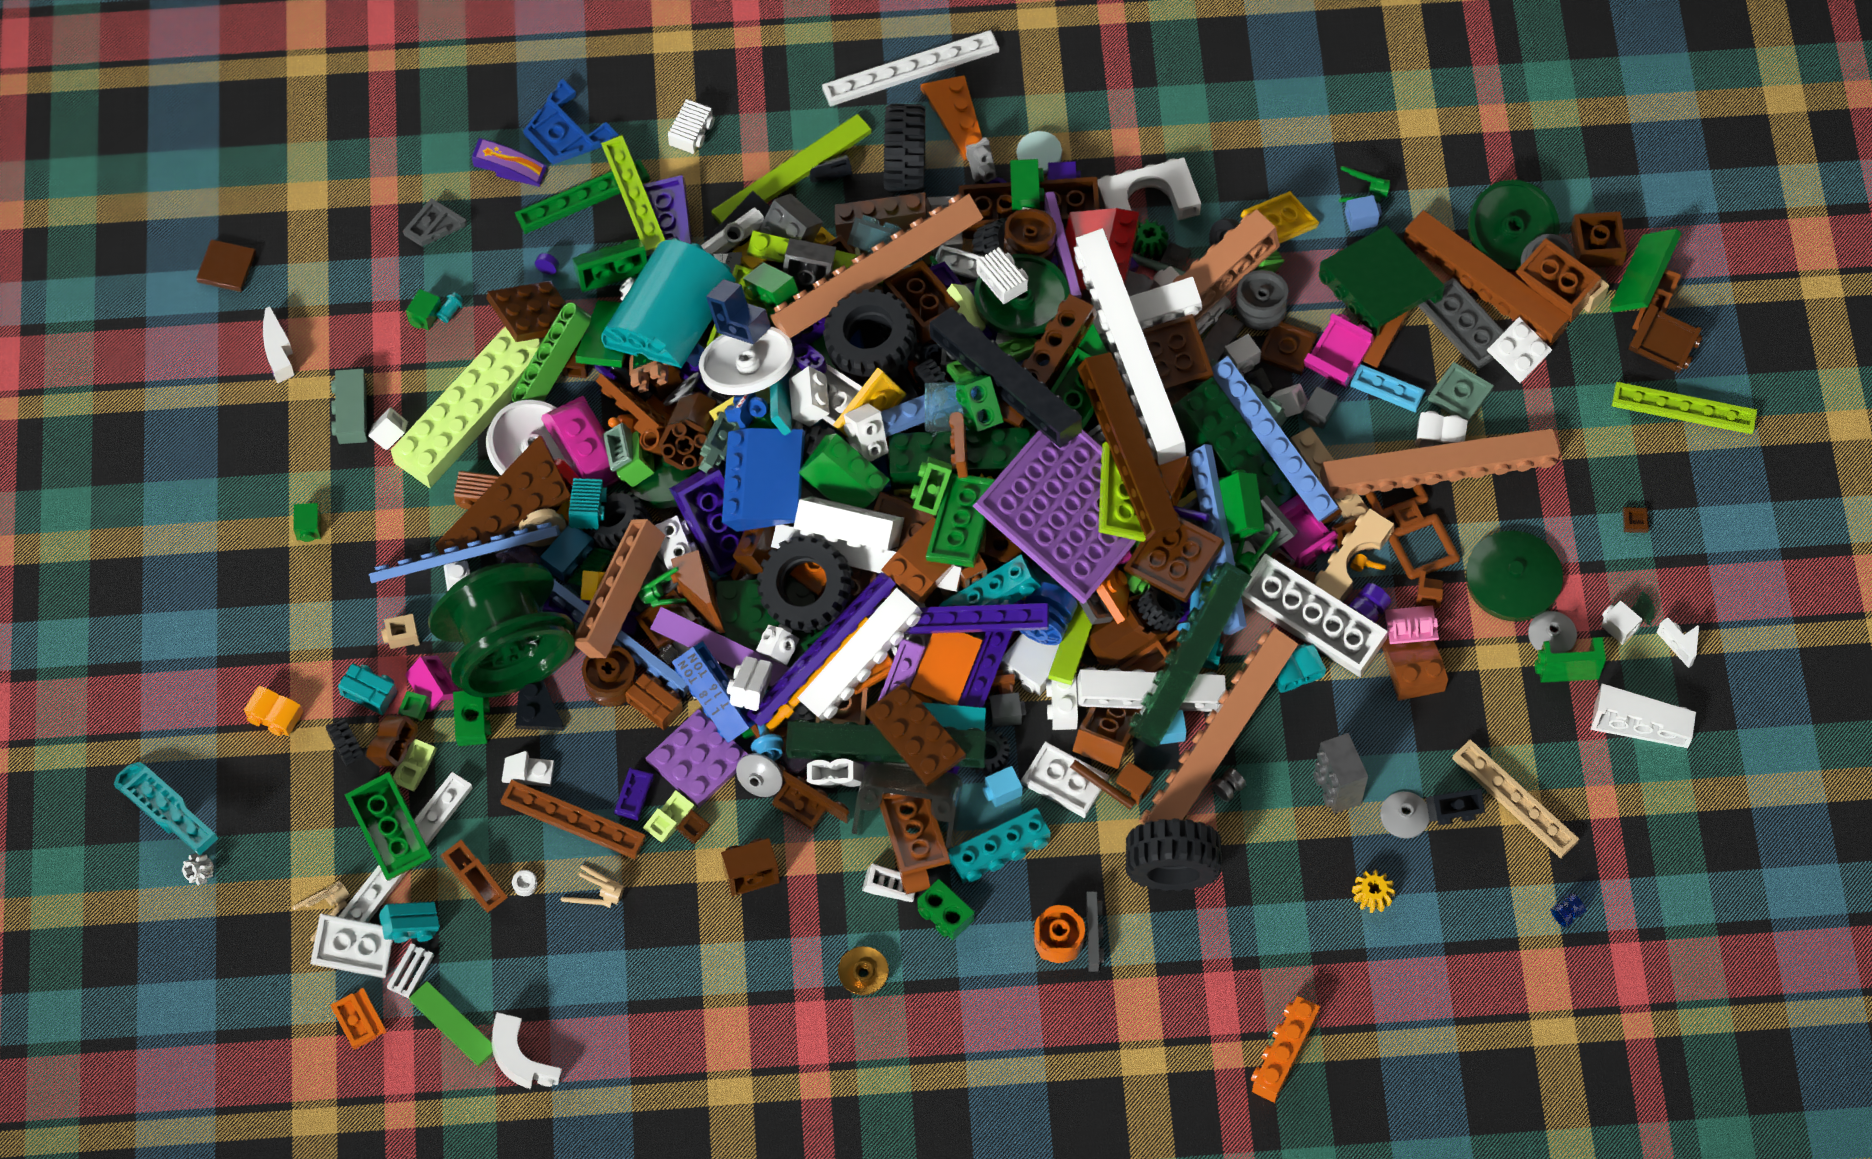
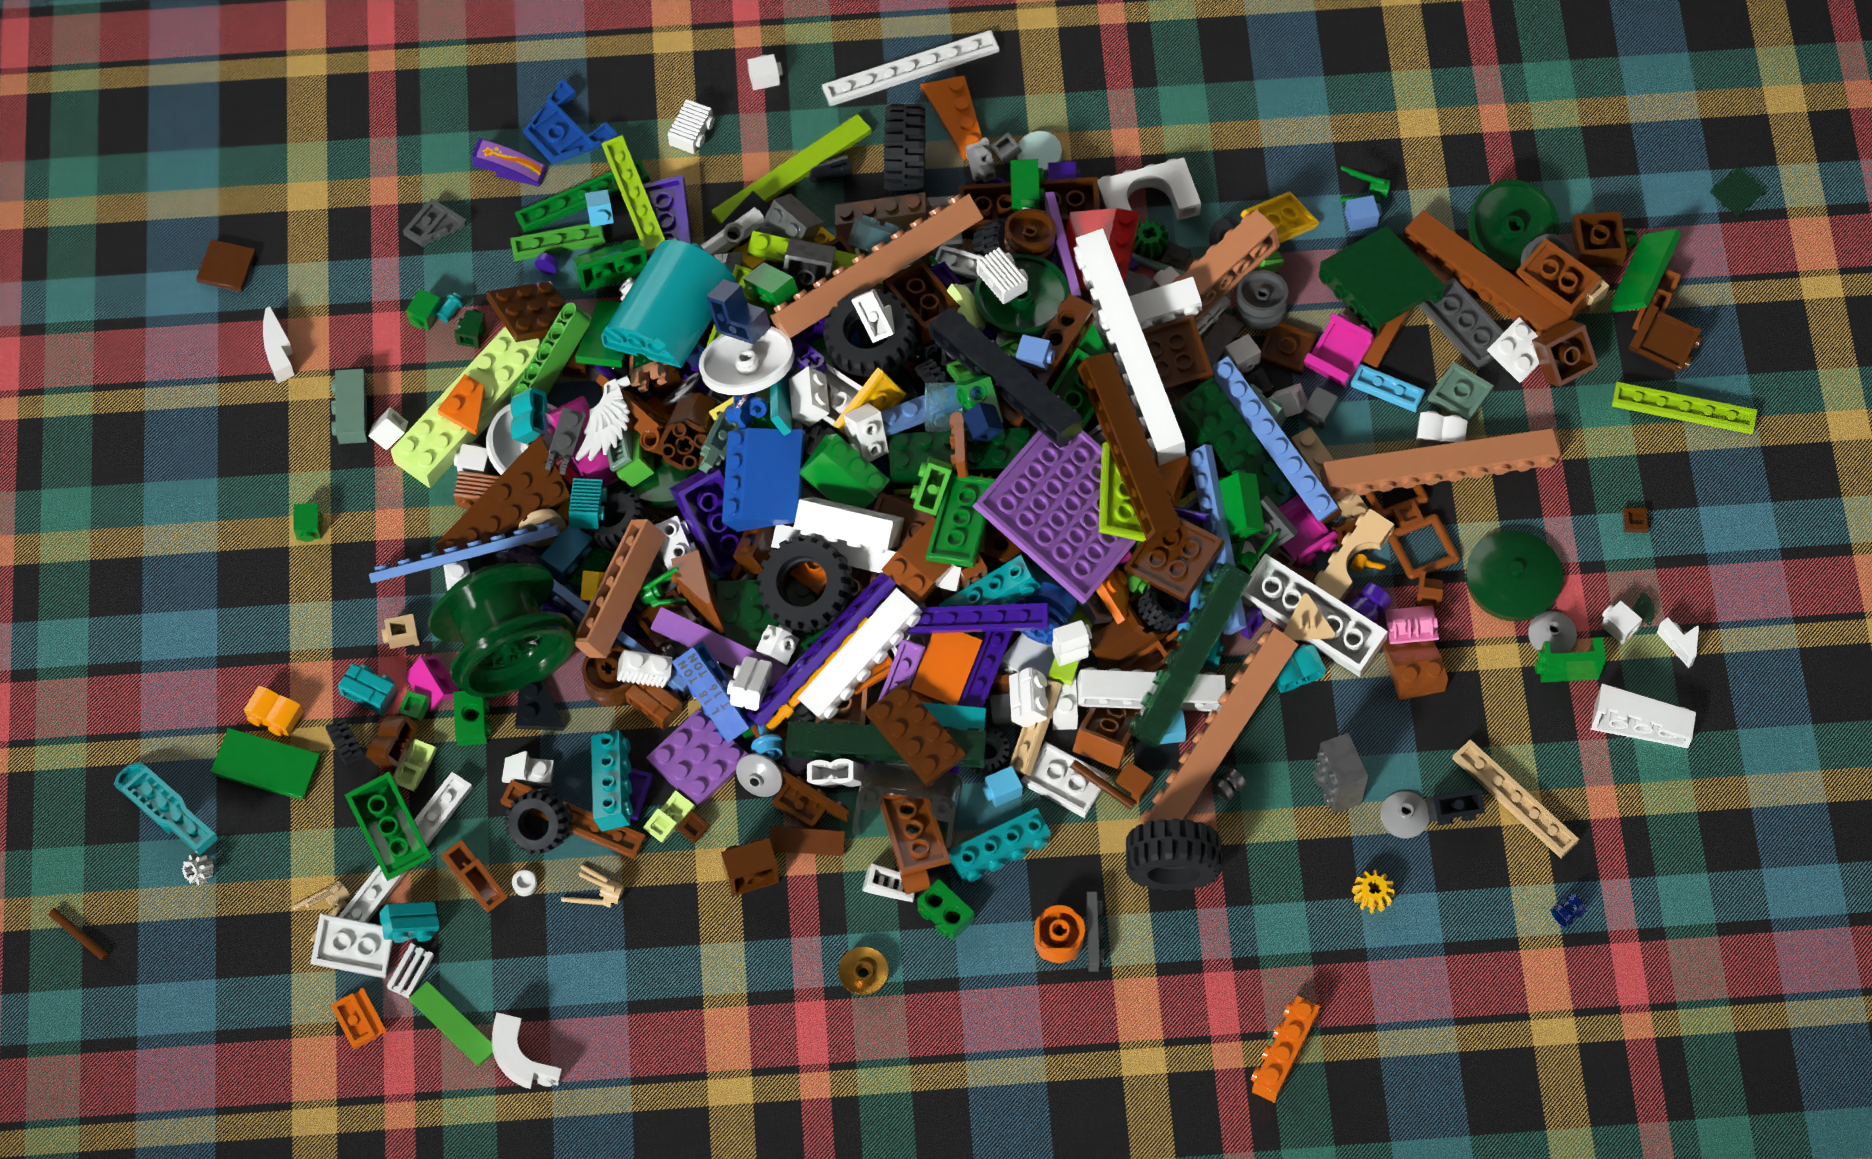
(78, 934): none -> reddish brown bar
(265, 764): none -> green tile
(464, 404): none -> orange wing
(470, 329): none -> dark green brick
(472, 459): none -> white brick
(520, 826): none -> black tyre
(528, 415): none -> teal brick
(557, 241): none -> bright green tile
(565, 438): none -> dark grey hinge
(599, 208): none -> medium azure brick
(606, 421): none -> white animal
(611, 780): none -> teal brick
(644, 668): none -> white brick
(764, 71): none -> white brick
(807, 840): none -> reddish brown tile
(875, 317): none -> white slope
(983, 422): none -> dark blue panel
(1006, 148): none -> dark grey tile
(1028, 697): none -> white brick
(1032, 737): none -> tan tile
(1035, 353): none -> medium blue brick
(1071, 642): none -> white brick
(1253, 620): none -> dark purple plate
(1308, 622): none -> tan piece
(1565, 353): none -> reddish brown brick
(1630, 237): none -> green hinge
(1737, 191): none -> clear green piece

